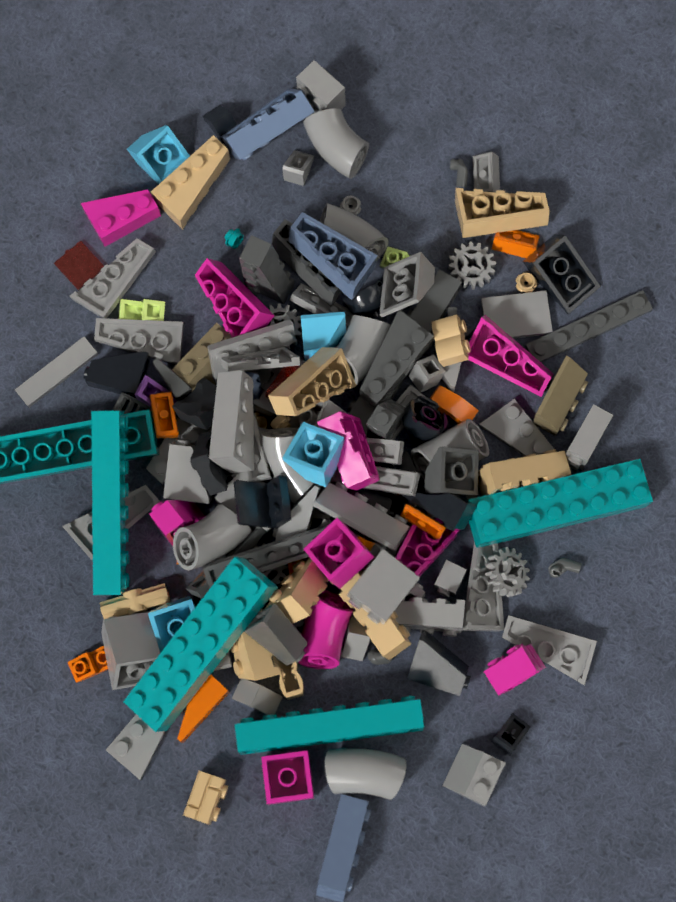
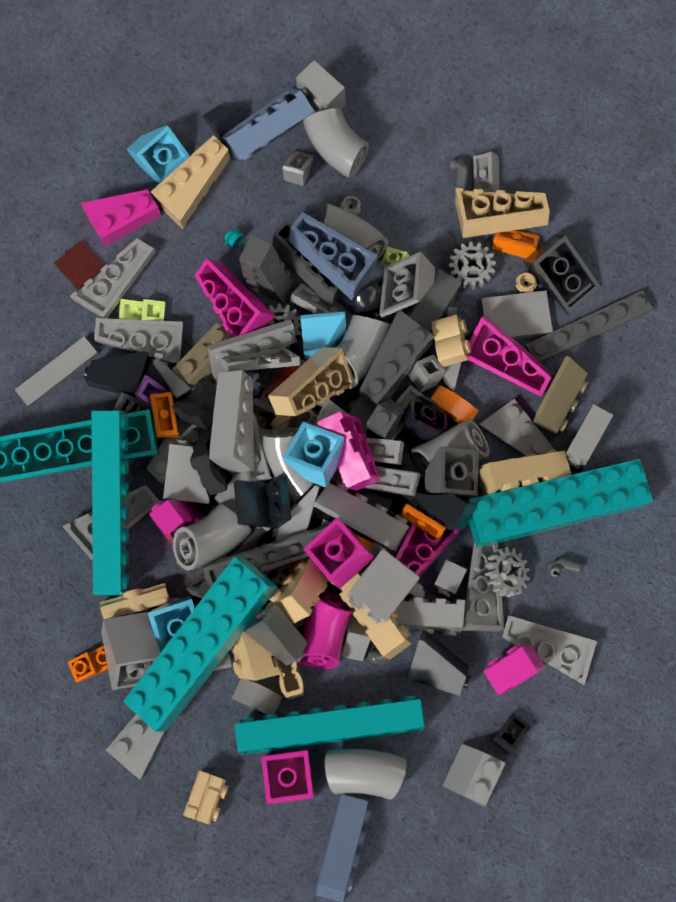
(201, 706): orange slope -> none

